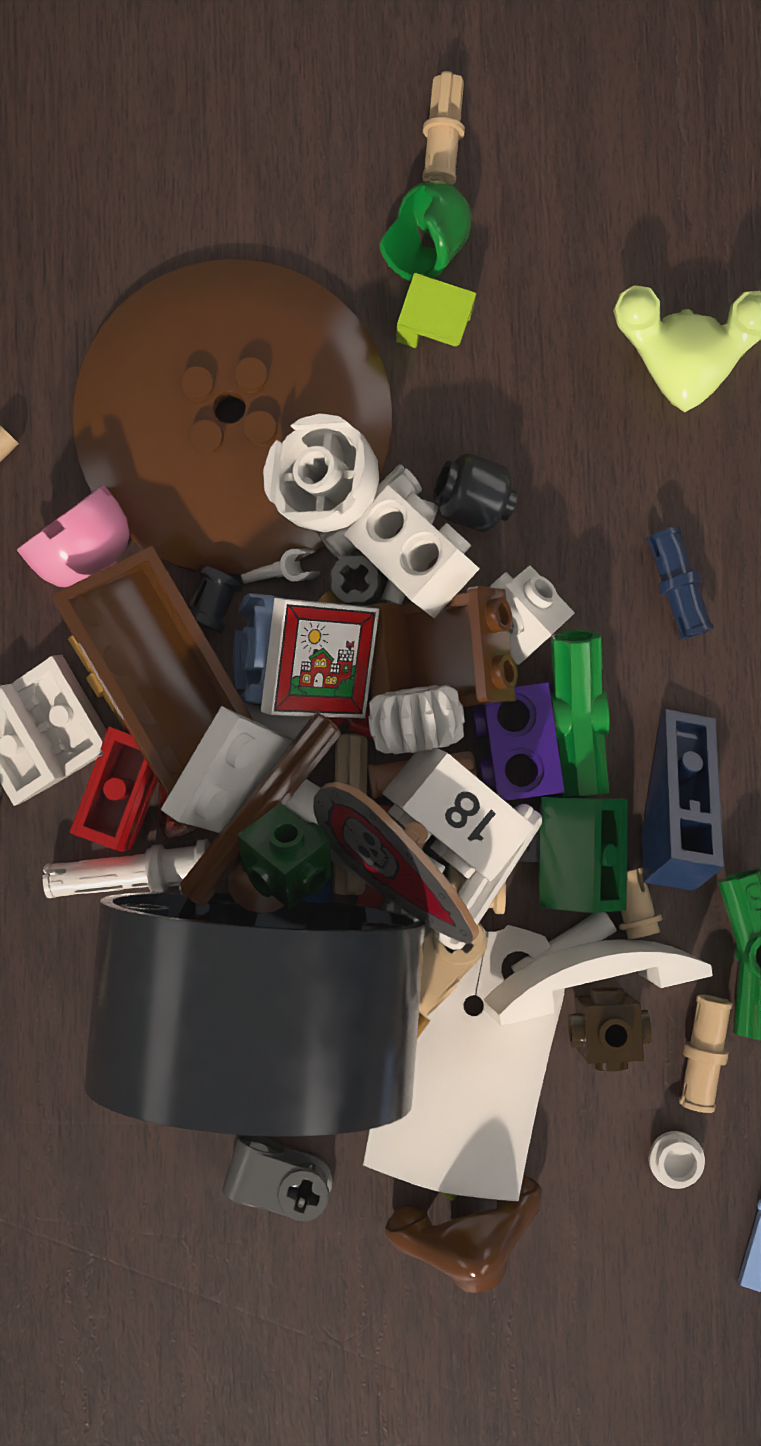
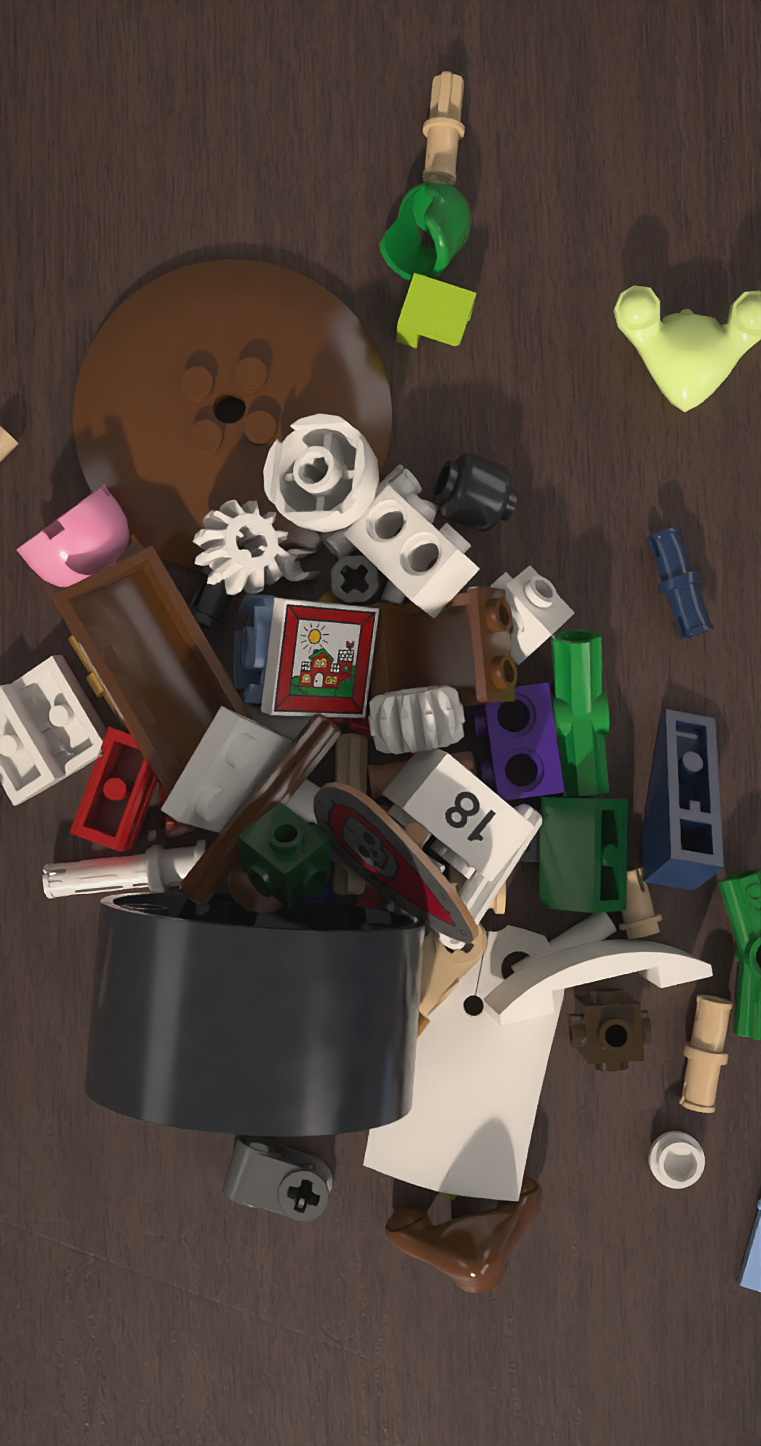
(236, 528): none -> white gear

